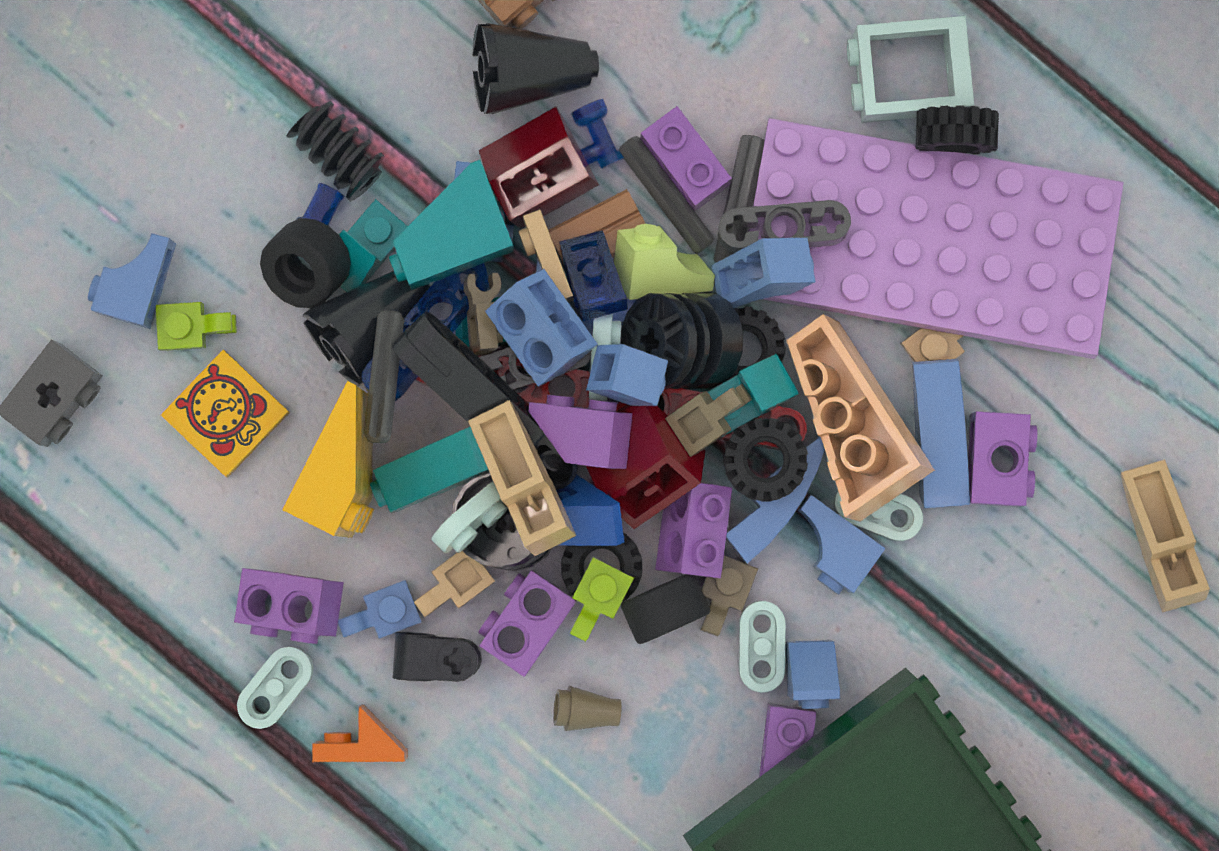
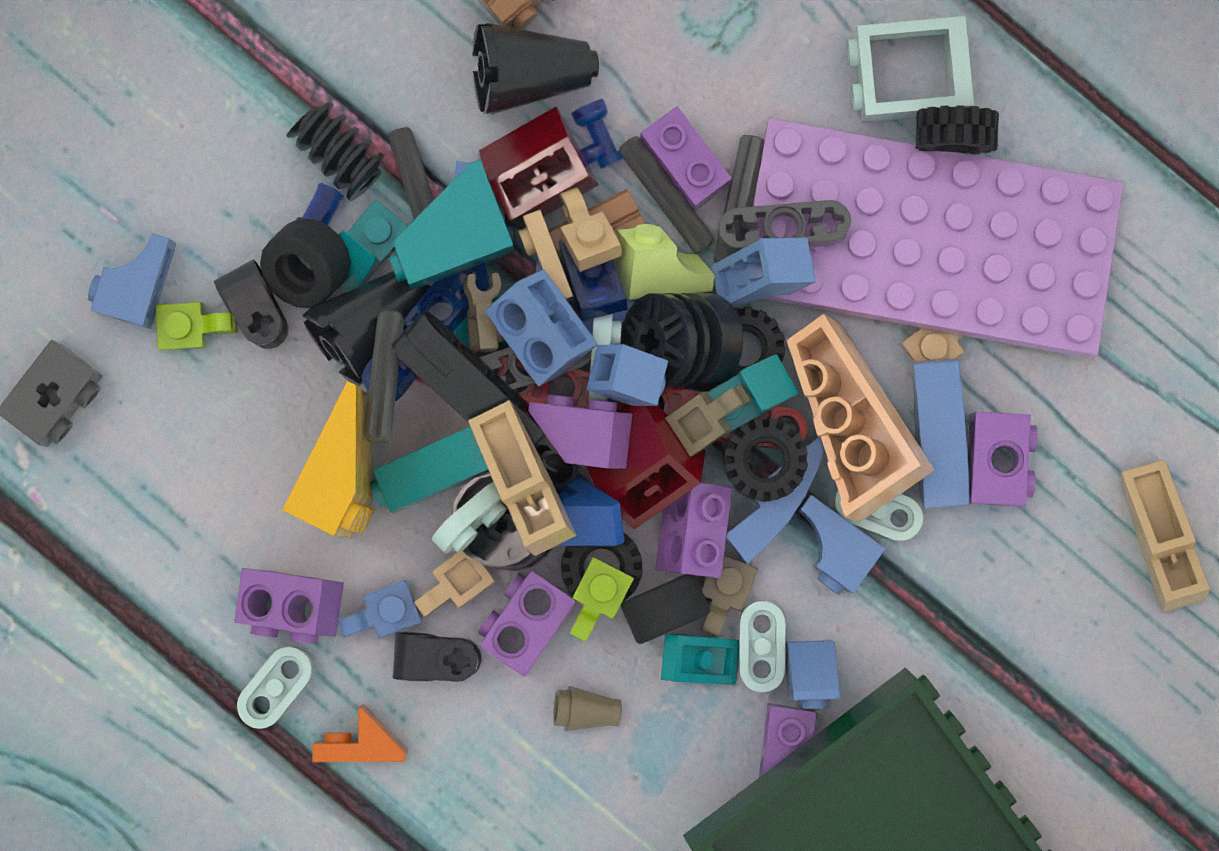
(225, 413): yellow tile -> none
(250, 300): none -> black piece
(411, 170): none -> dark grey axle
(586, 236): none -> tan plate
(699, 659): none -> teal slope

